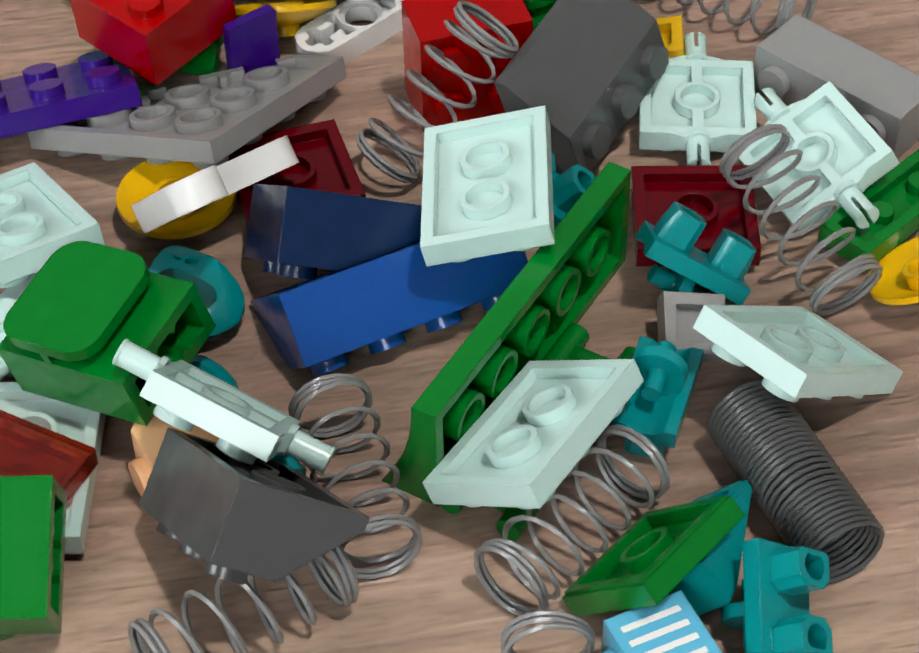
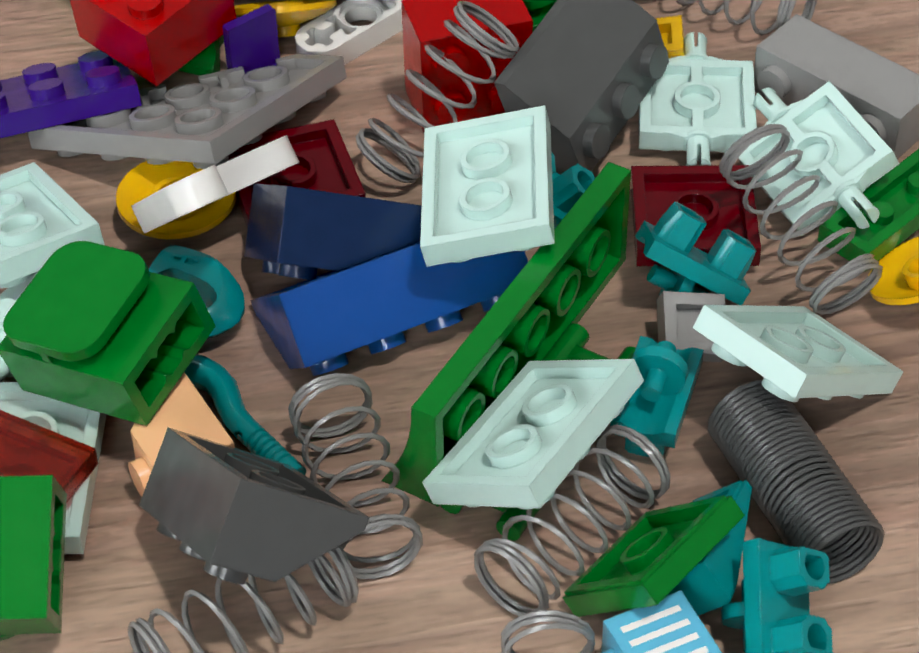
(243, 423): light aqua plate -> none

